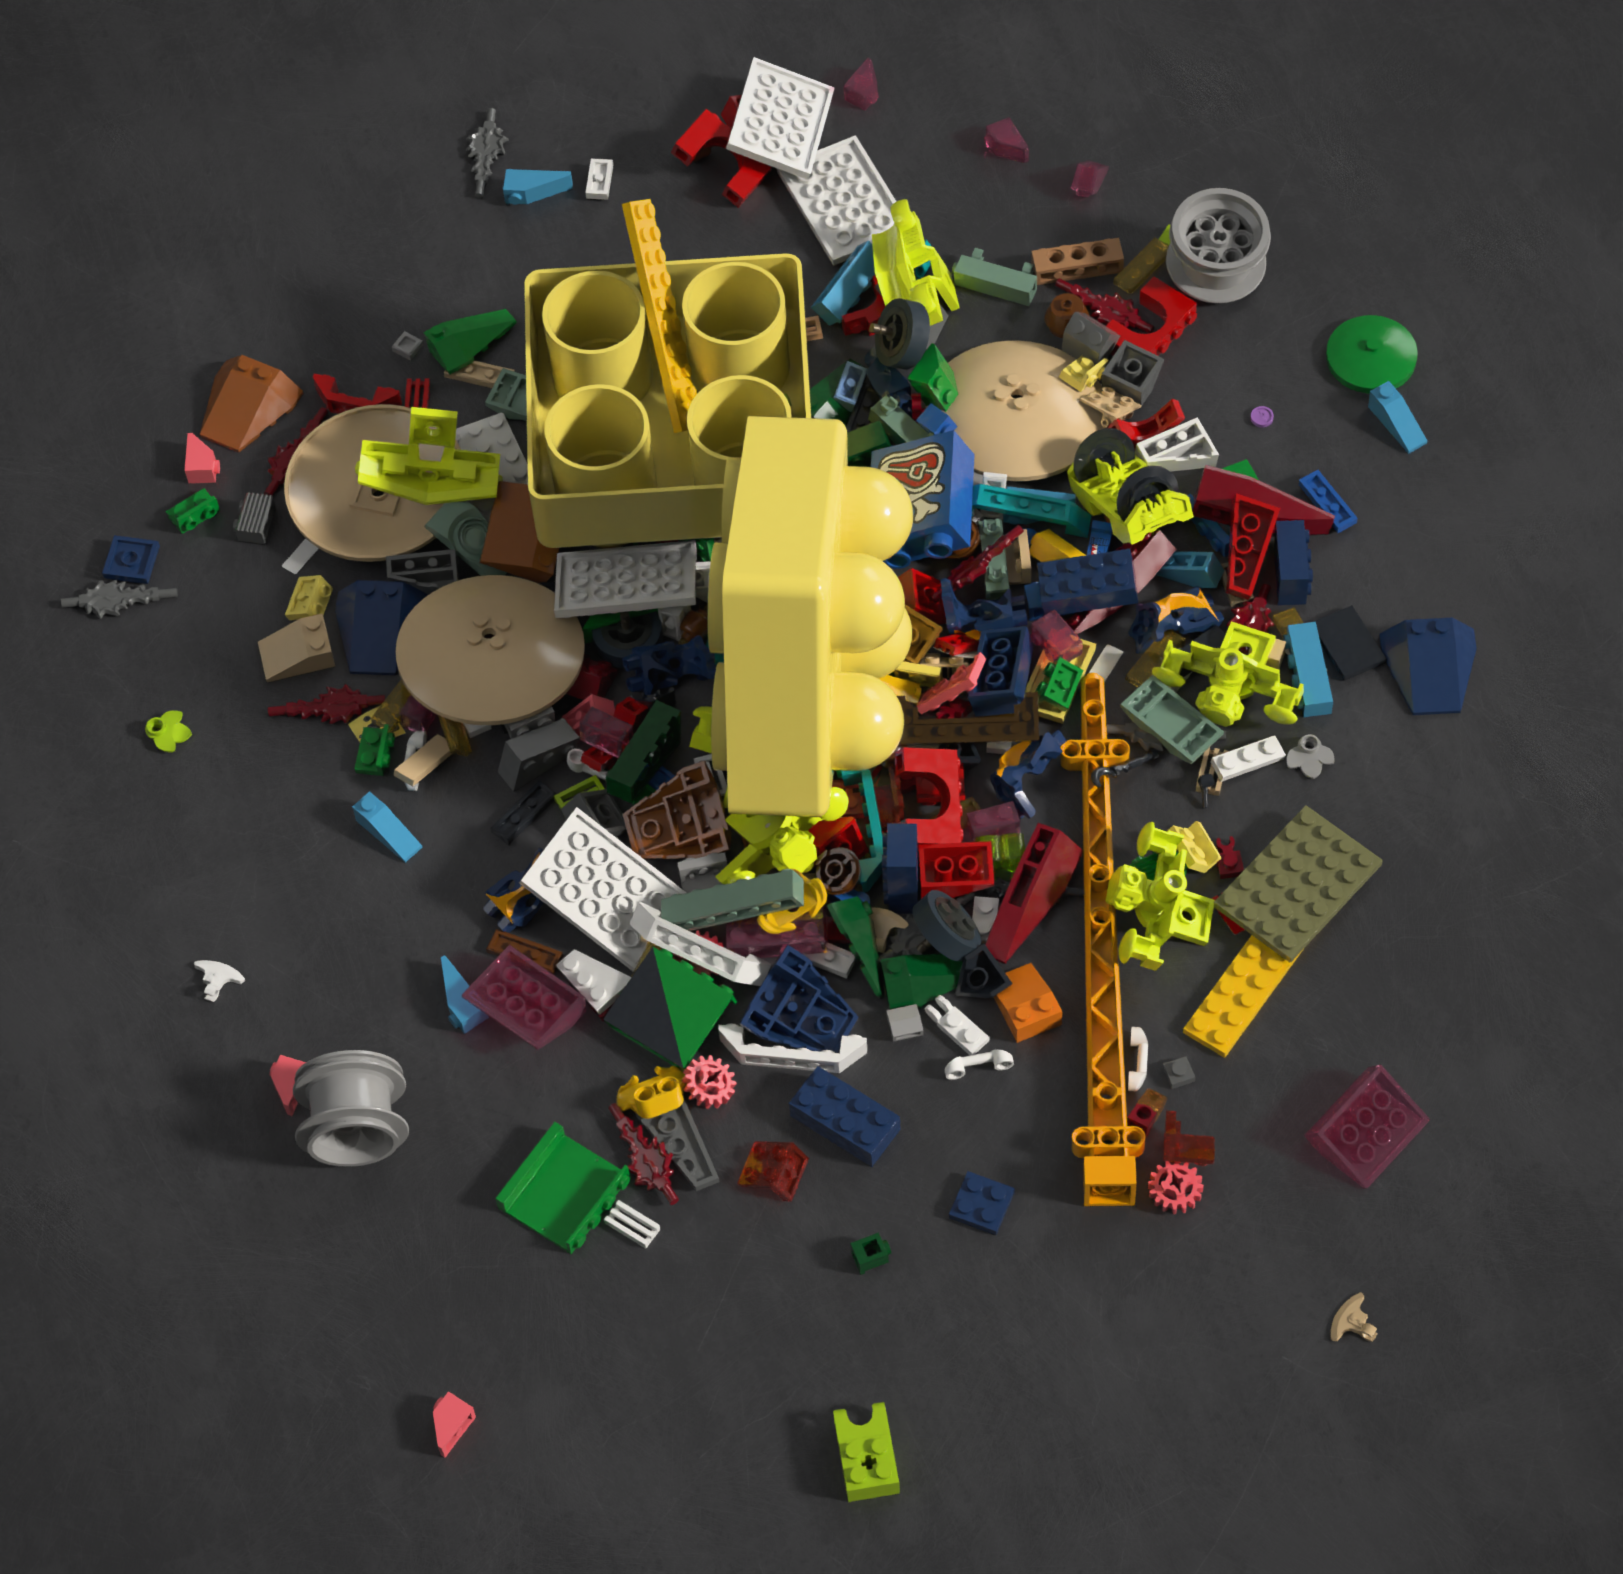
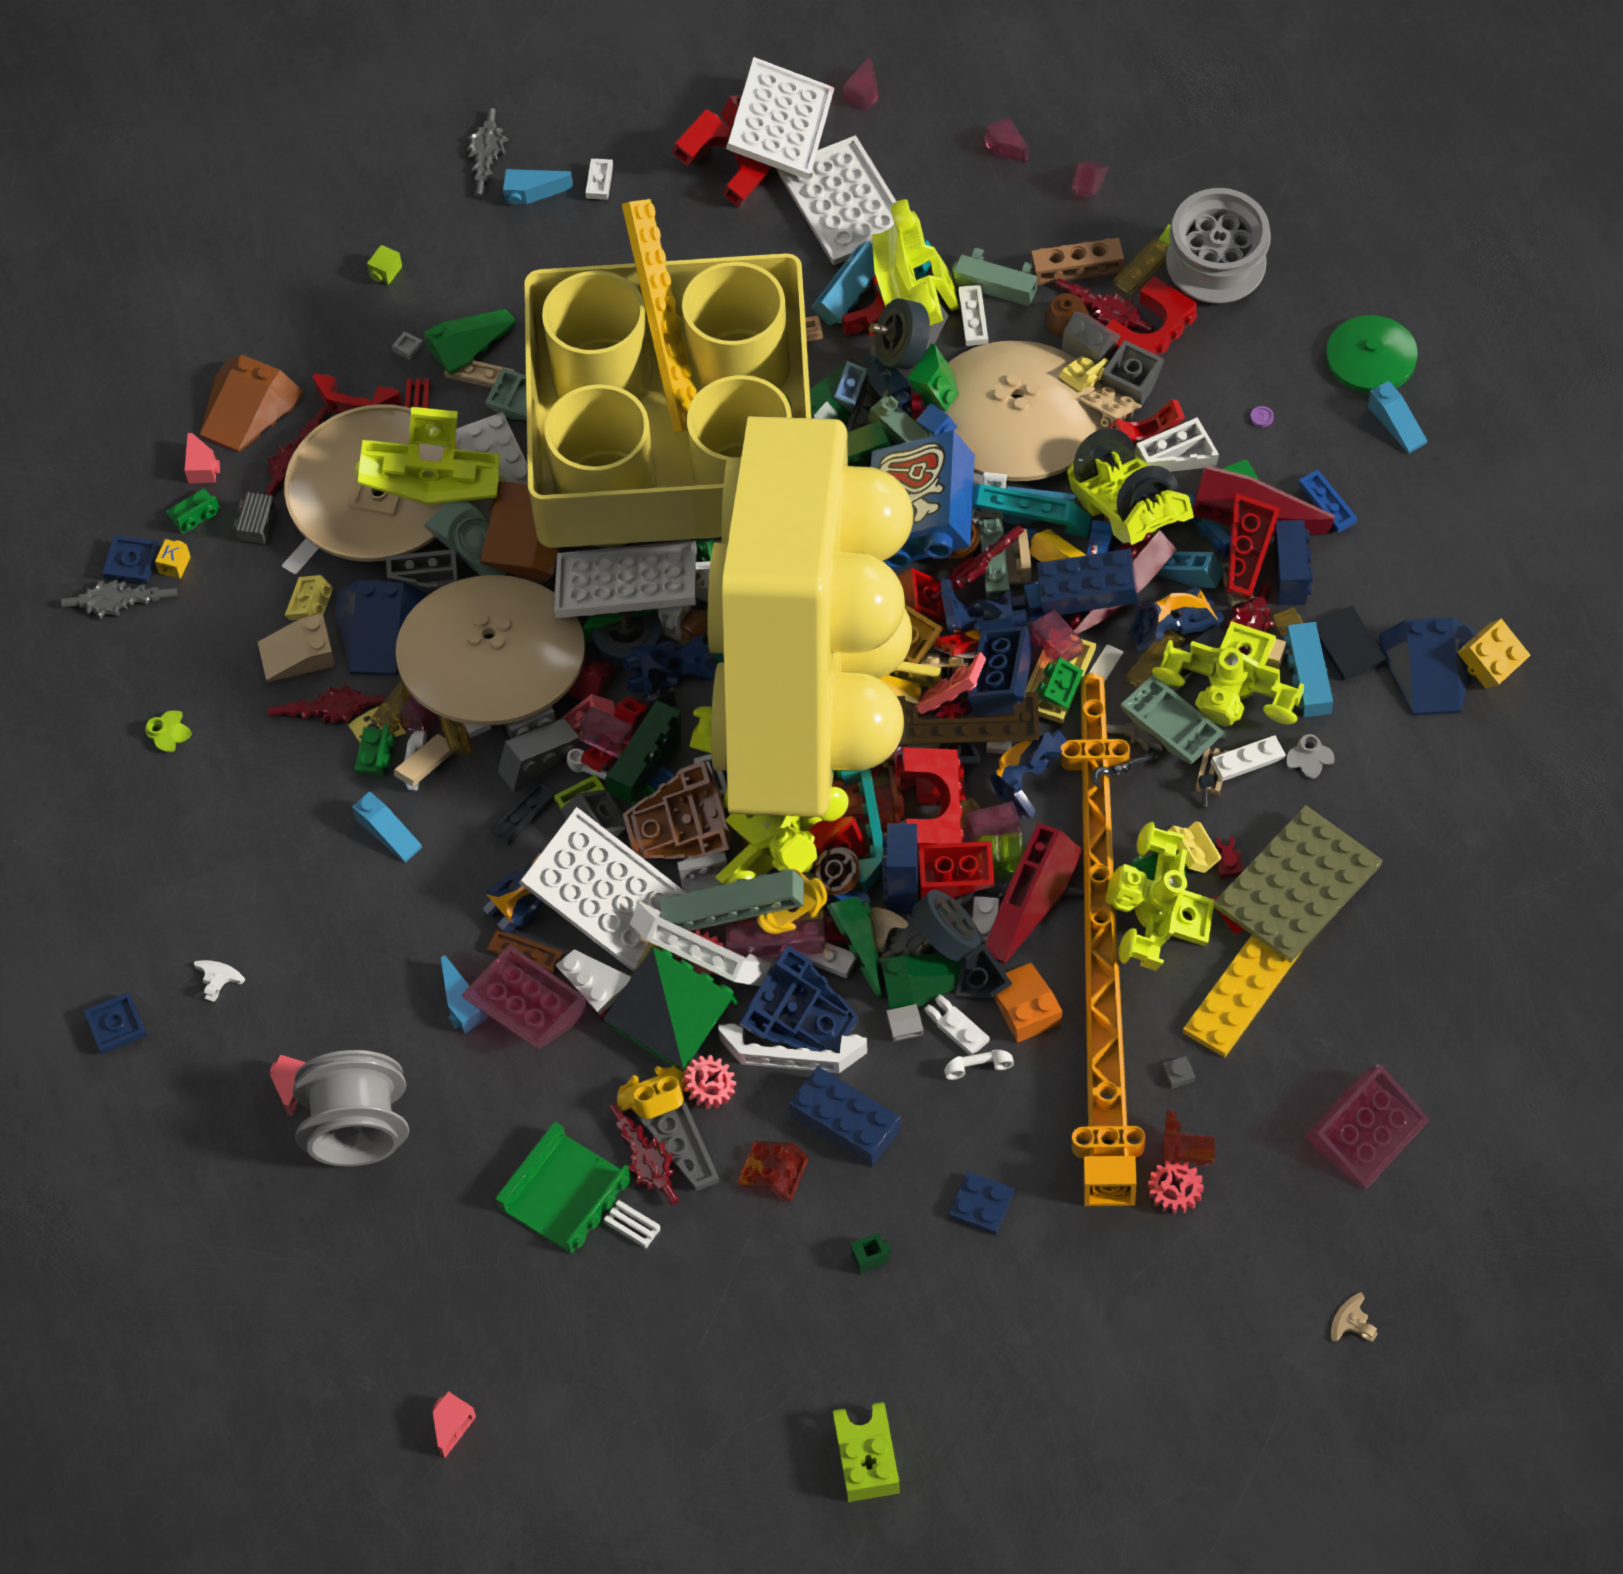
(115, 1023): none -> dark blue plate
(172, 558): none -> yellow brick
(384, 265): none -> lime brick
(973, 315): none -> white plate
(1138, 1040): white bar -> none
(1147, 1111): leg -> none
(1493, 653): none -> yellow brick

